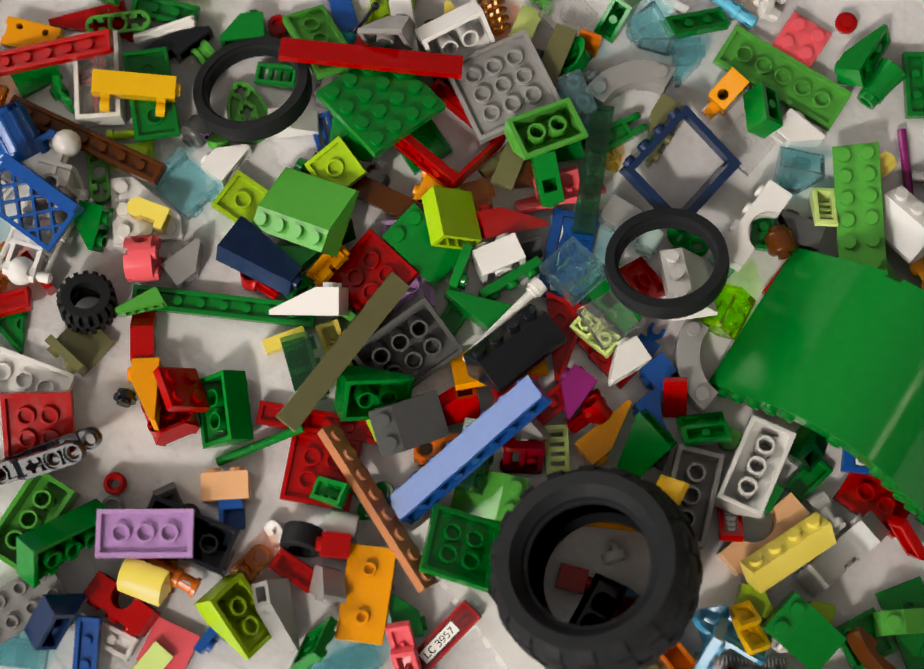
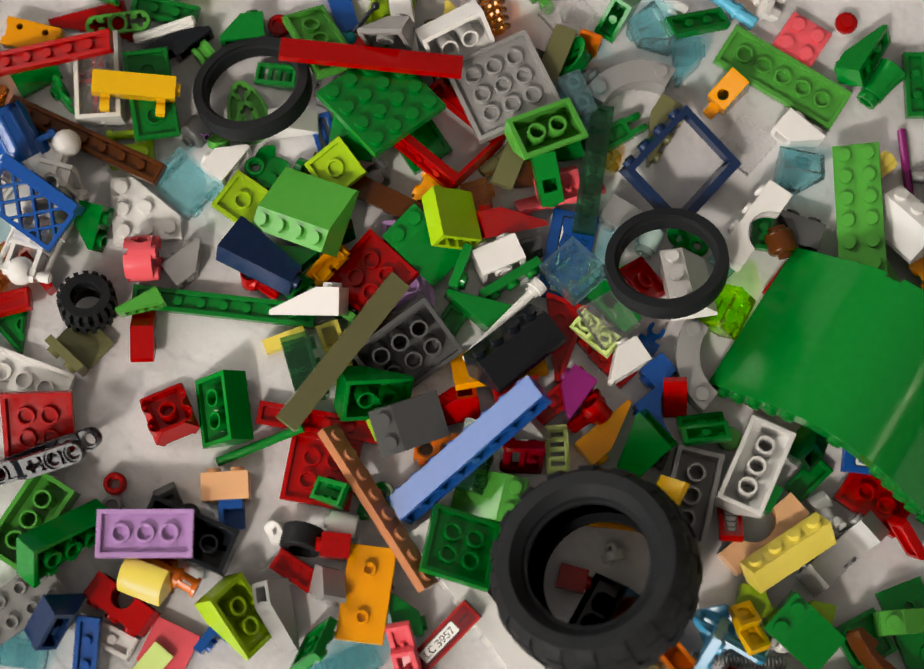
(94, 188): bright green beam -> none
(125, 397): black plate -> none
(146, 386): light orange slope -> none
(158, 215): light yellow leg -> none
(181, 389): red plate -> none
(250, 565): clear orange piece -> none
(270, 166): none -> green plate
(527, 20): yellowish green slope -> none
(762, 110): green brick -> none
(823, 195): yellowish green slope -> none

